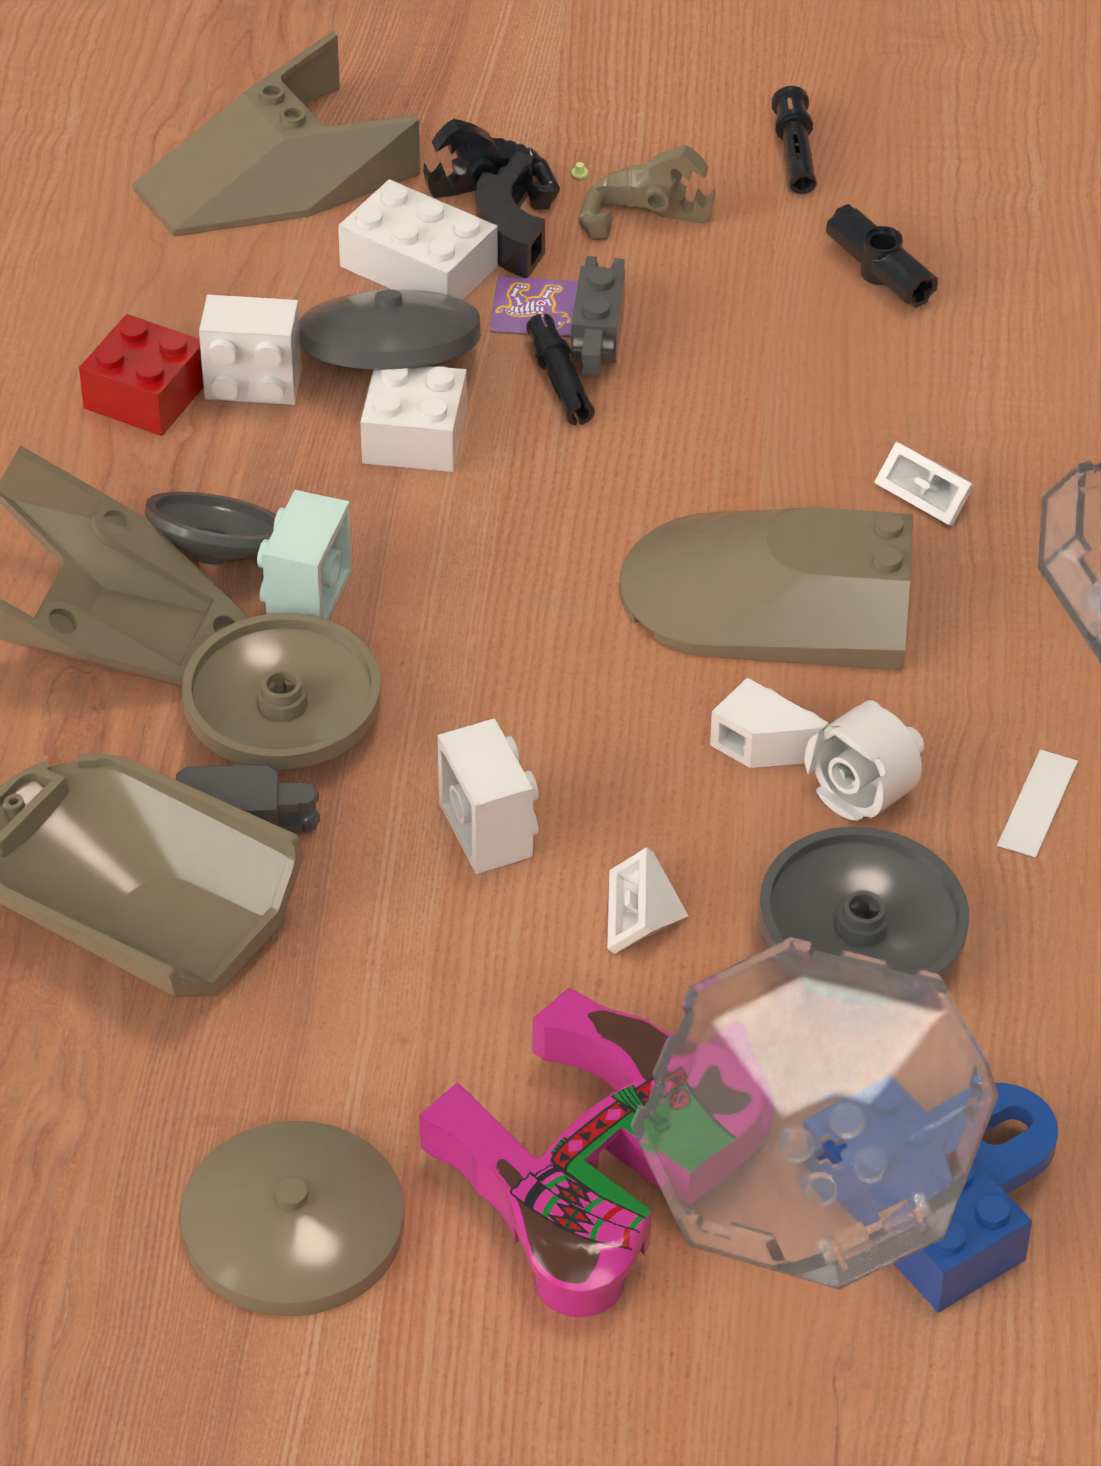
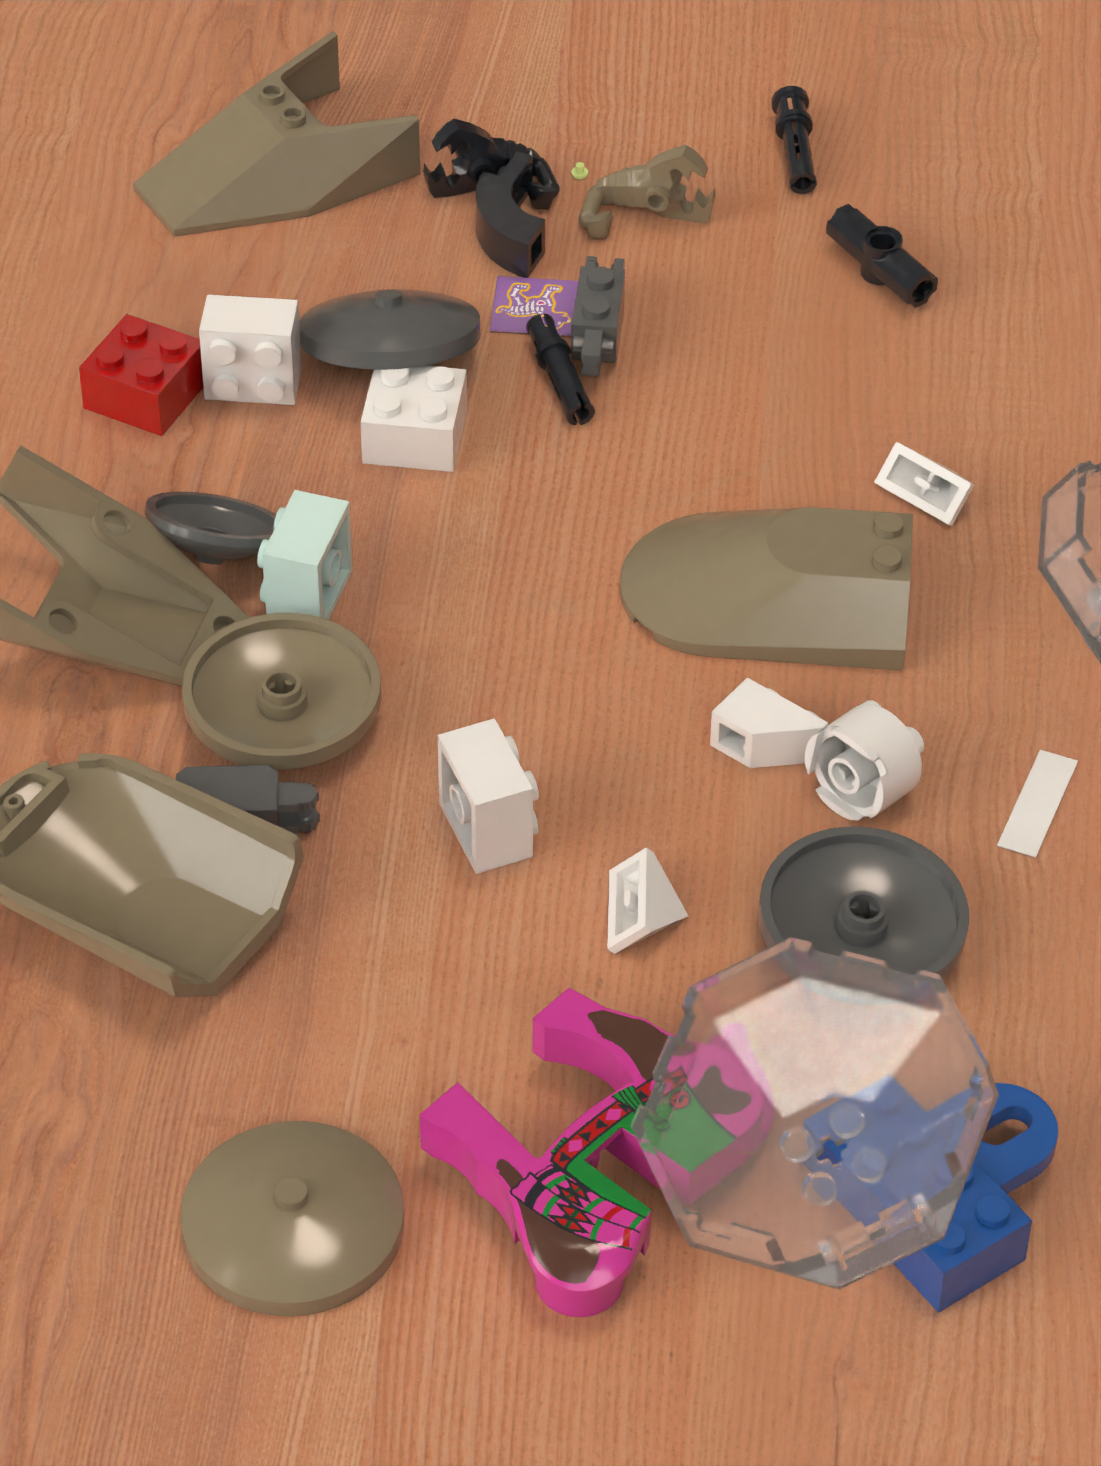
(417, 243): white brick -> none

